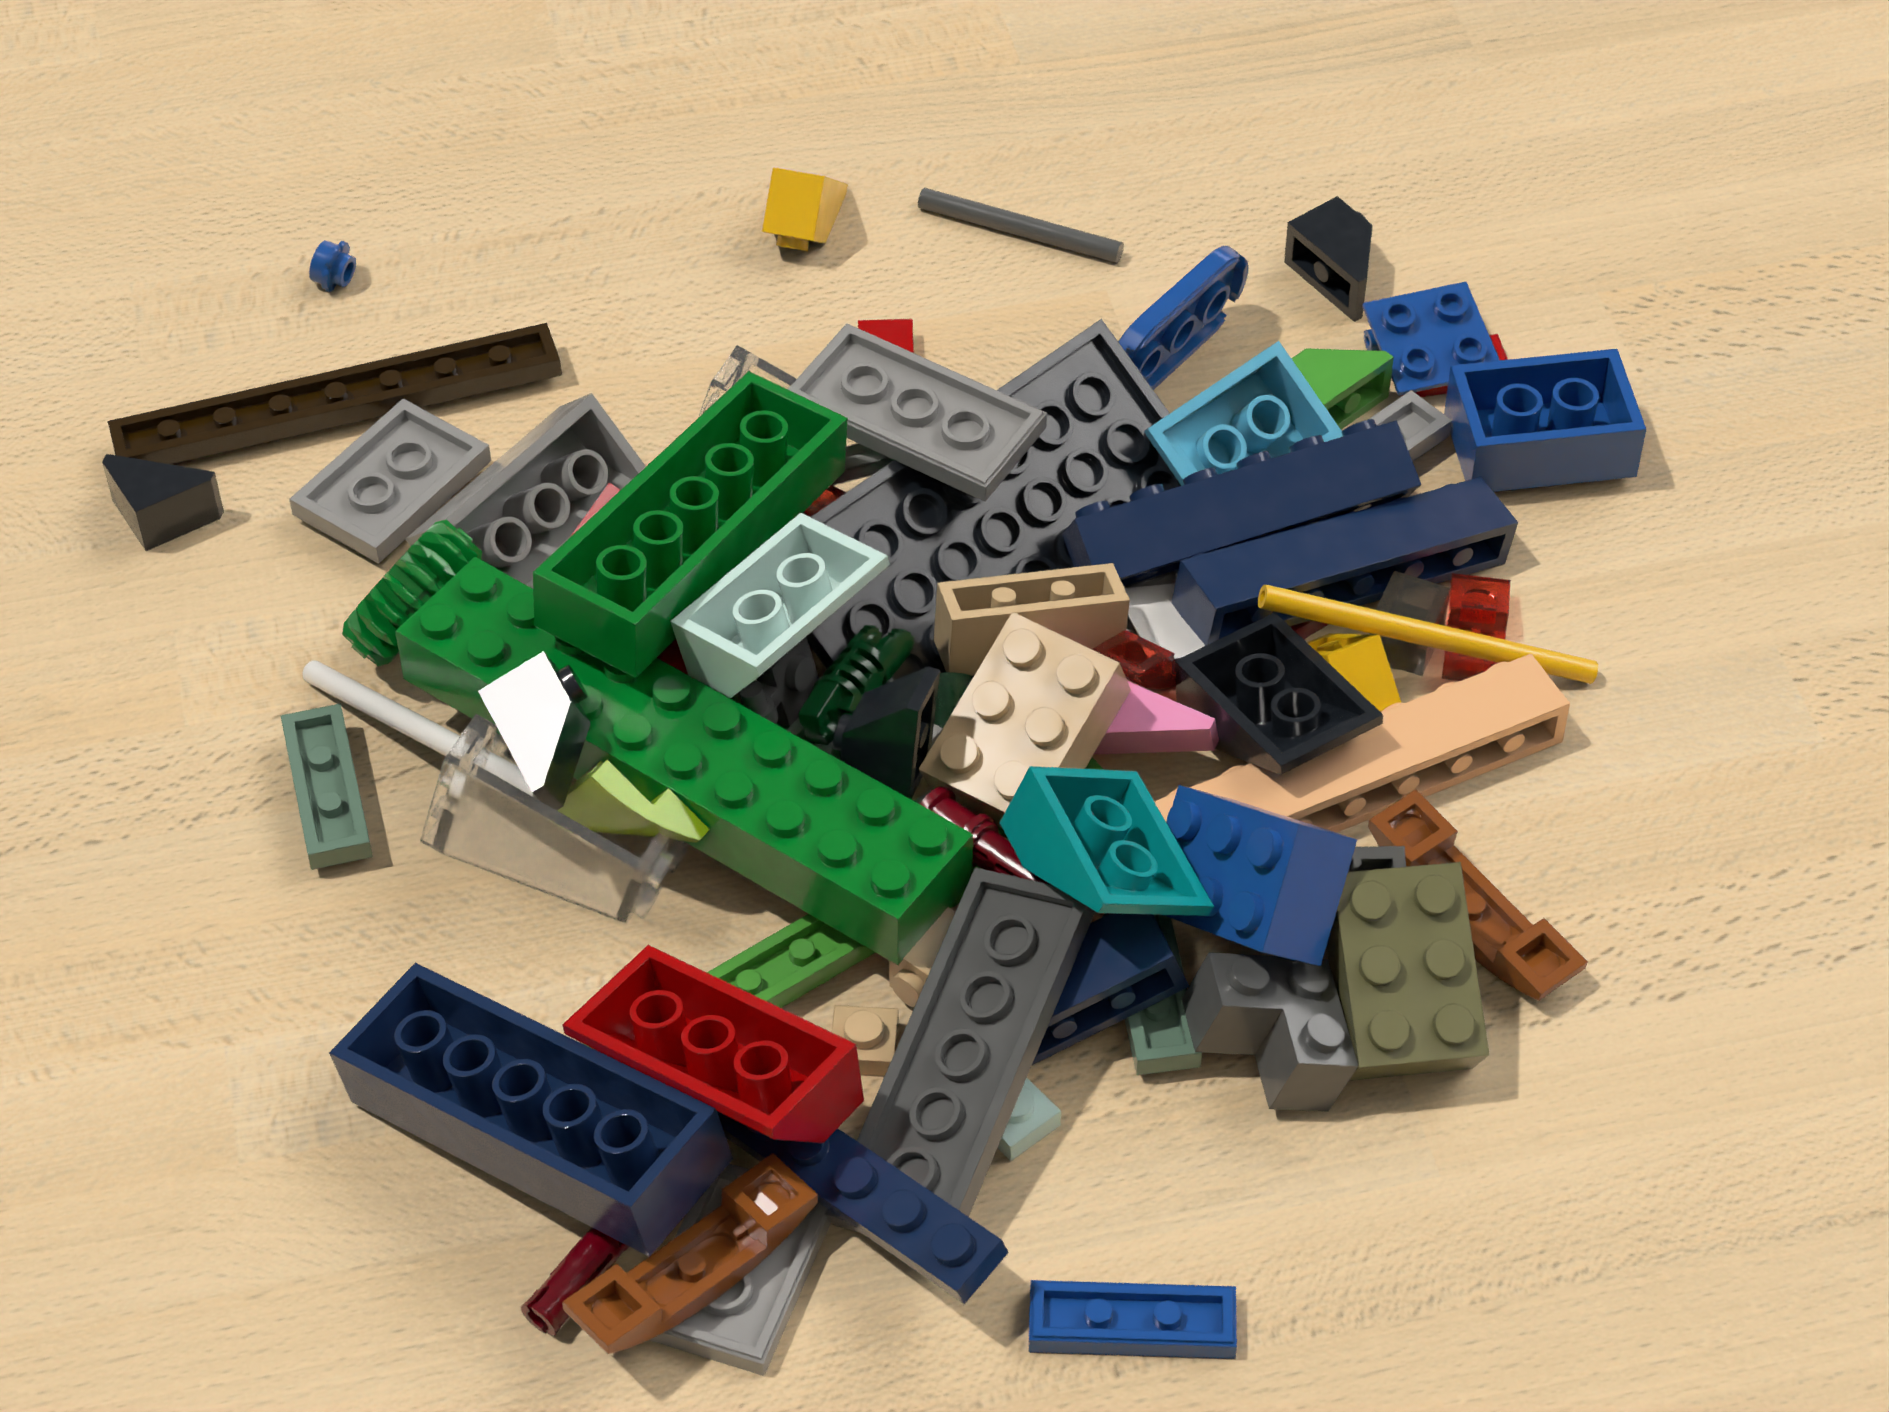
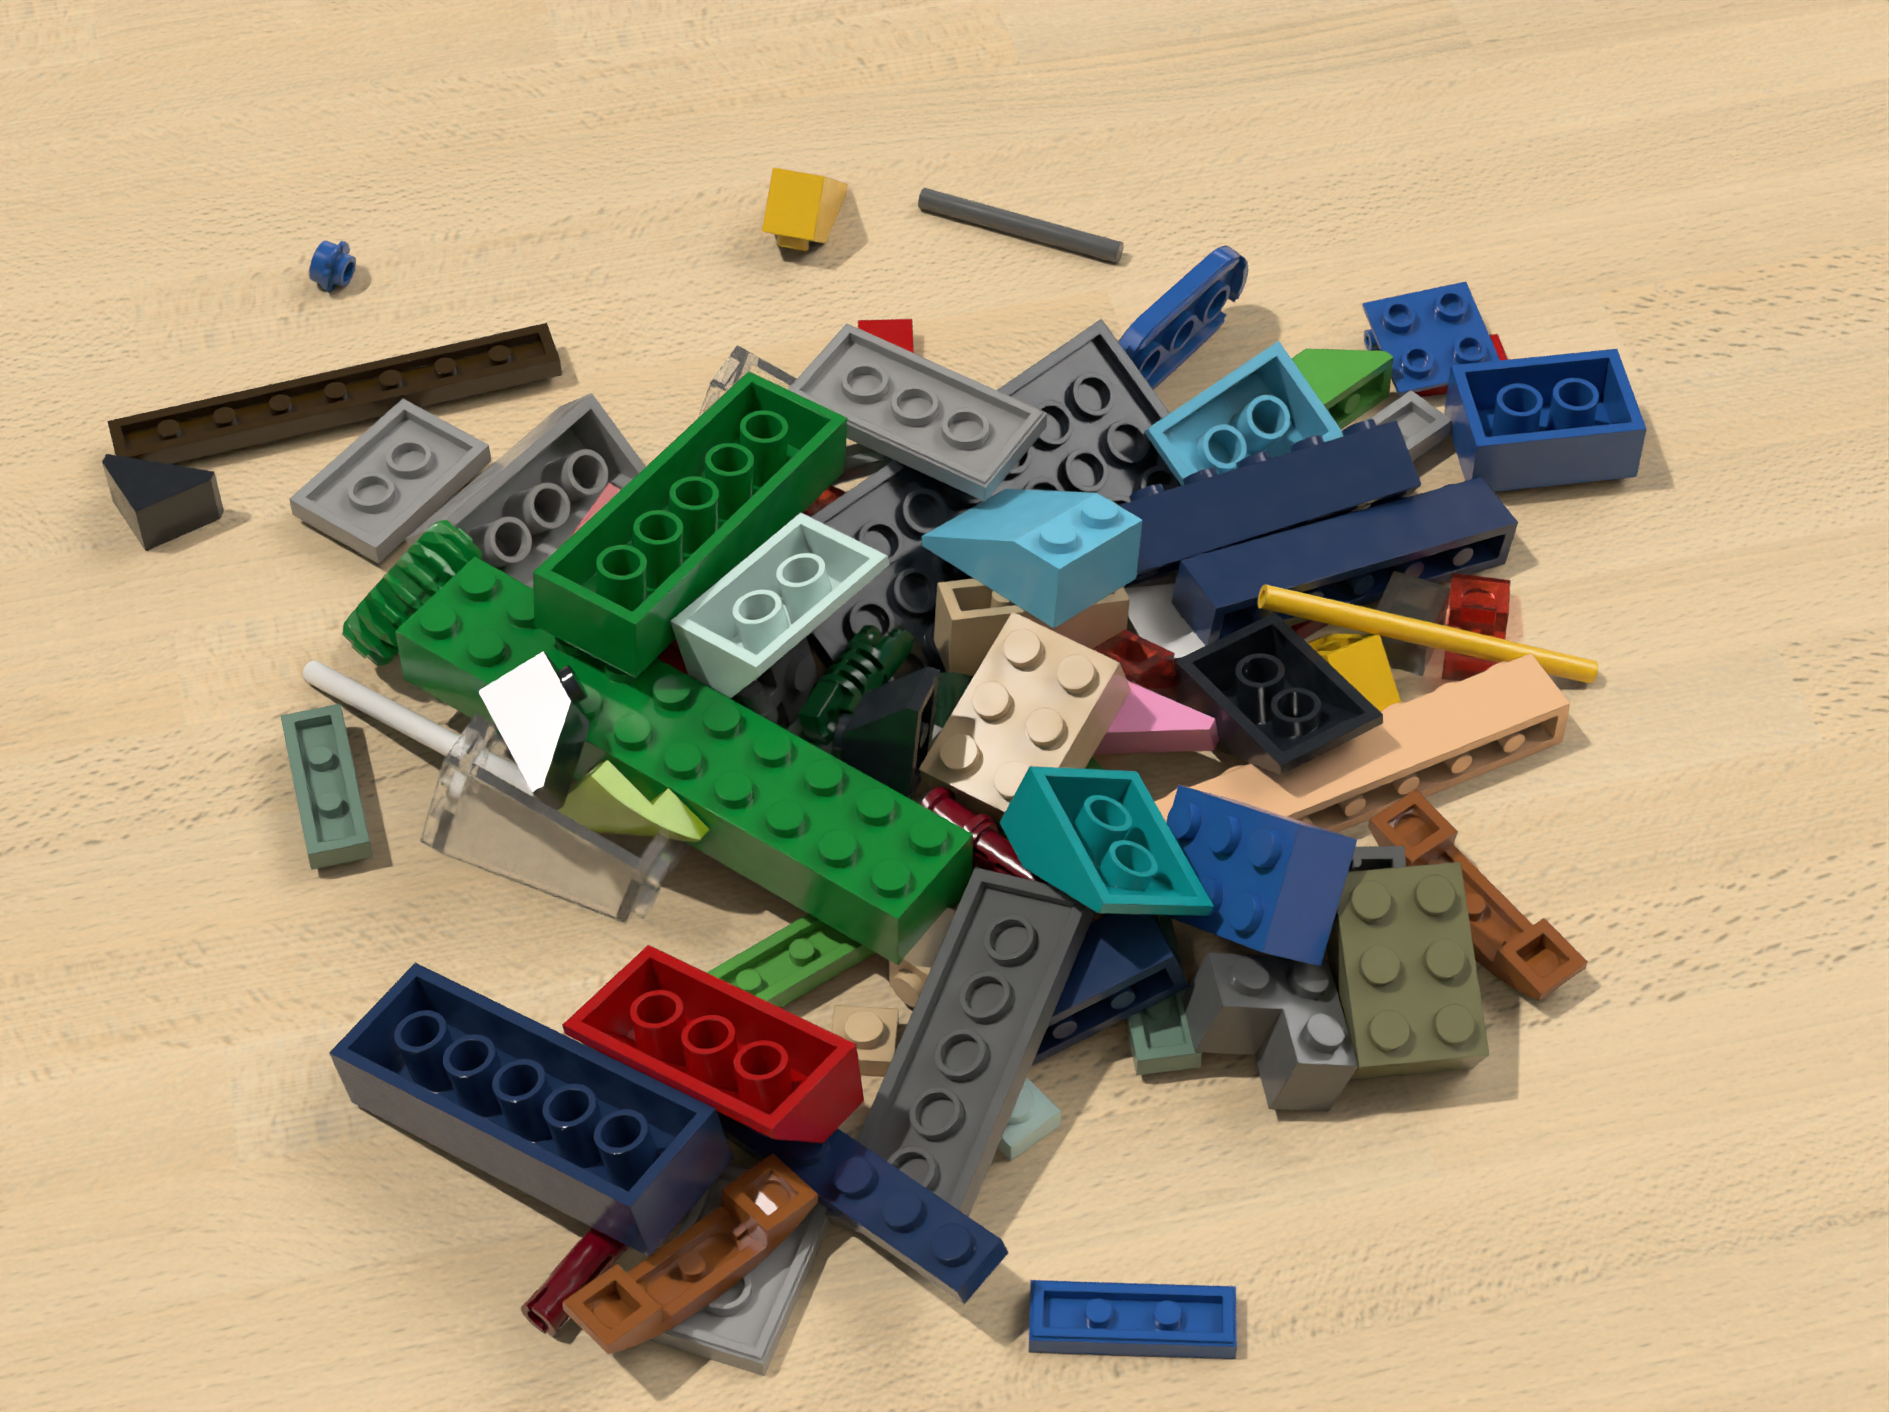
(1043, 549): none -> medium azure slope
(1332, 253): black slope -> none

